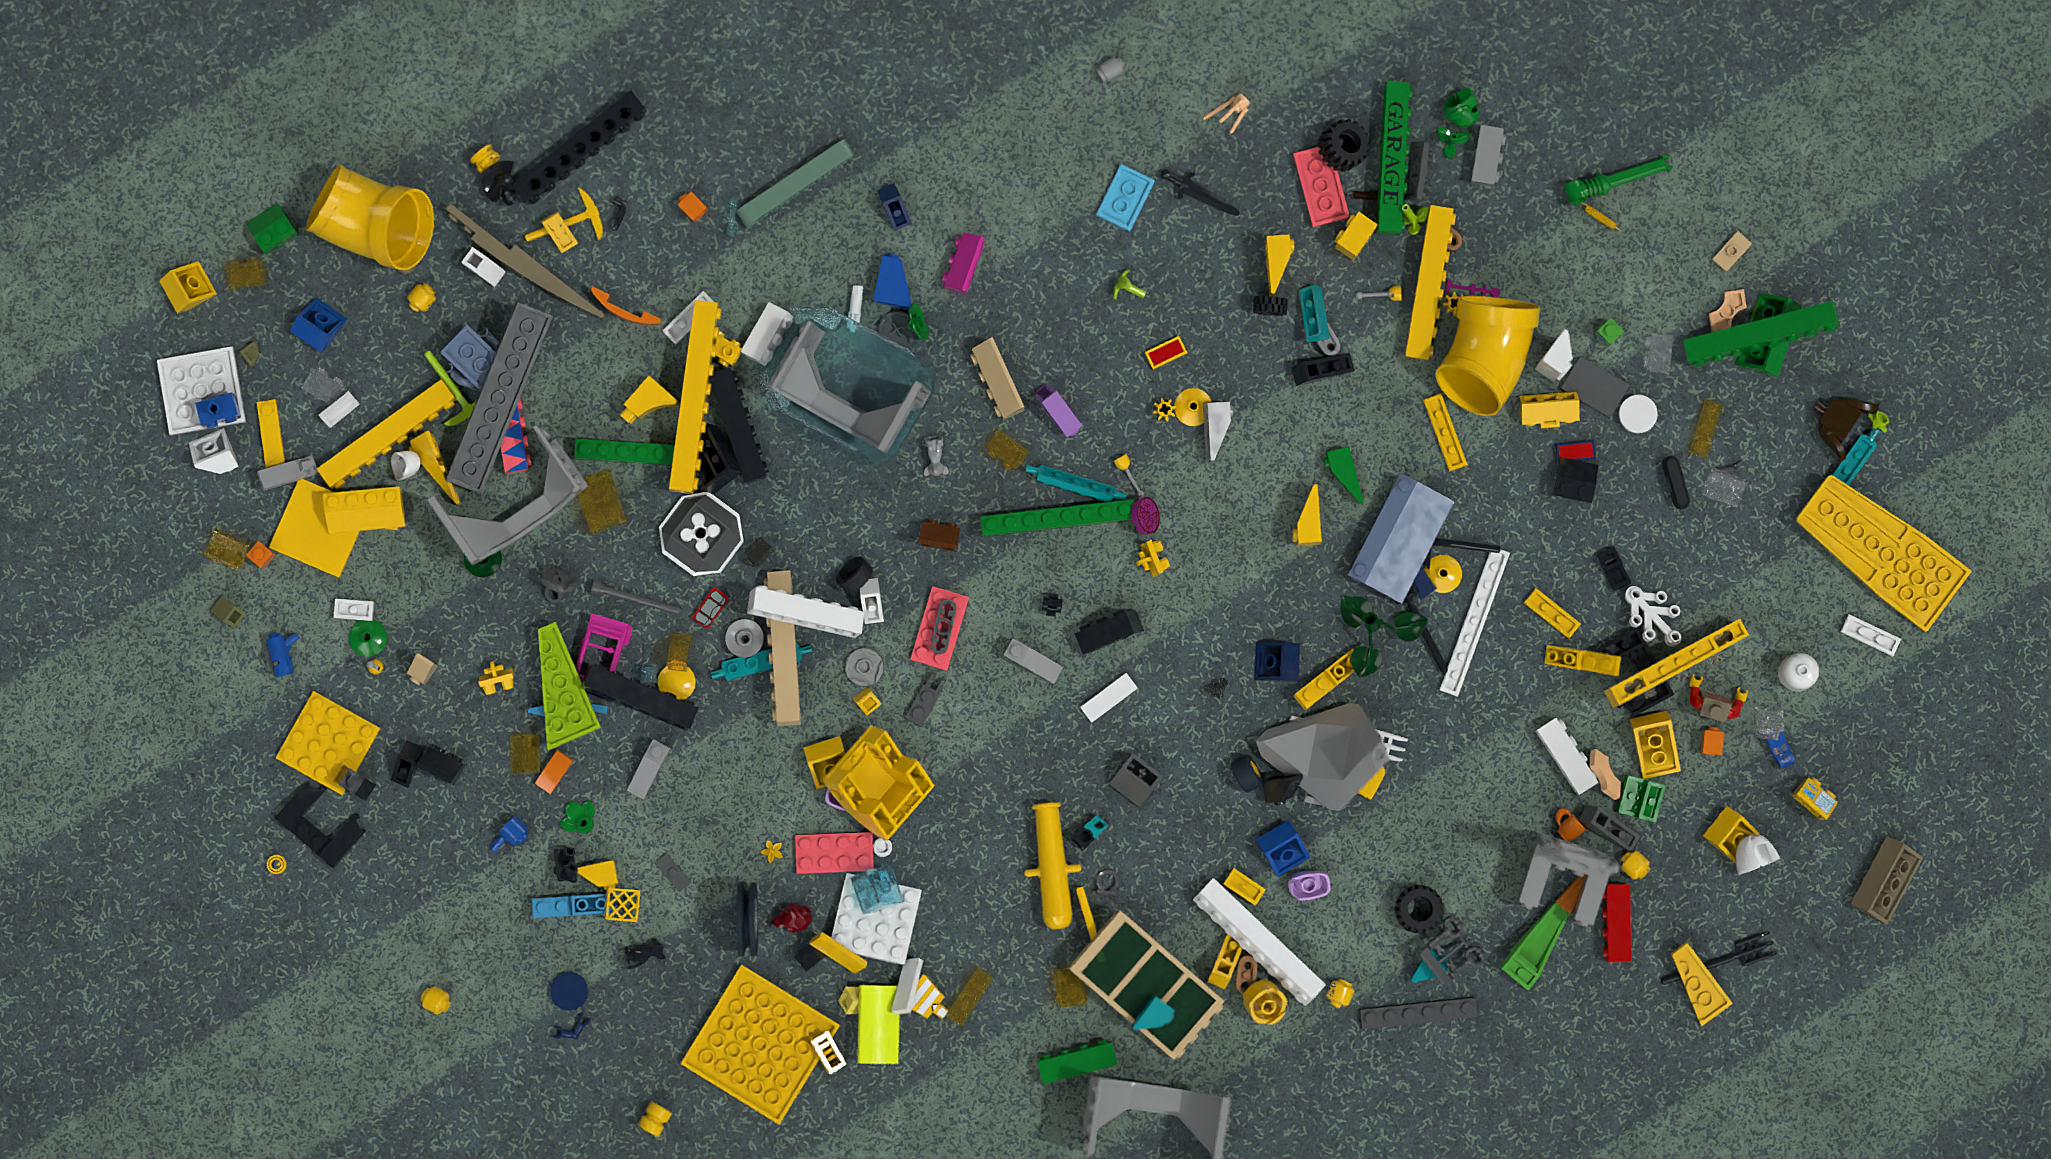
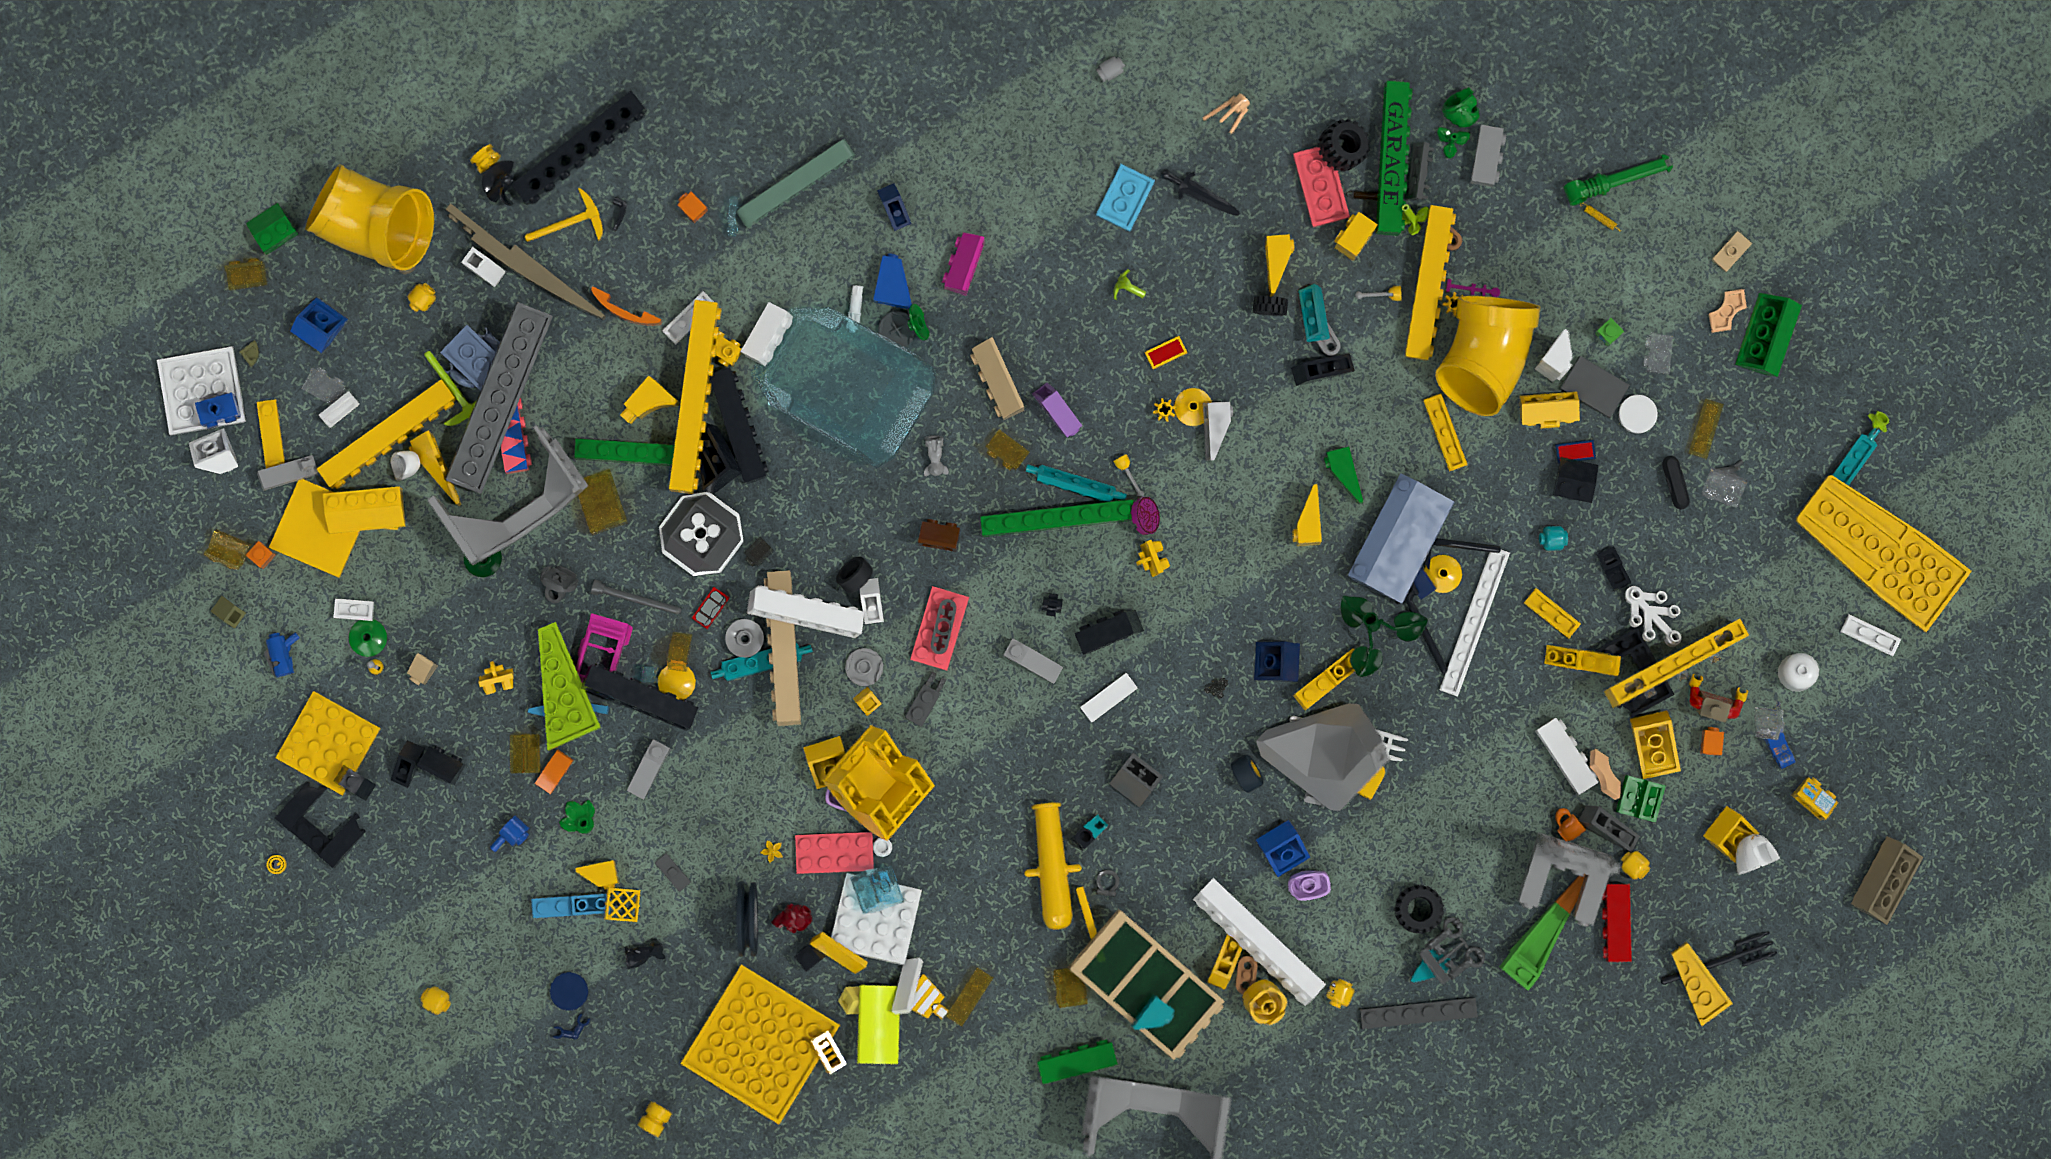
(187, 286): yellow slope -> none
(559, 232): yellow plate -> none
(565, 864): black hips -> none
(801, 382): light grey panel -> none
(1244, 886): yellow plate -> none
(1281, 788): black slope -> none
(1553, 538): none -> teal head
(1762, 333): green brick -> none
(1839, 420): dark brown torso -> none

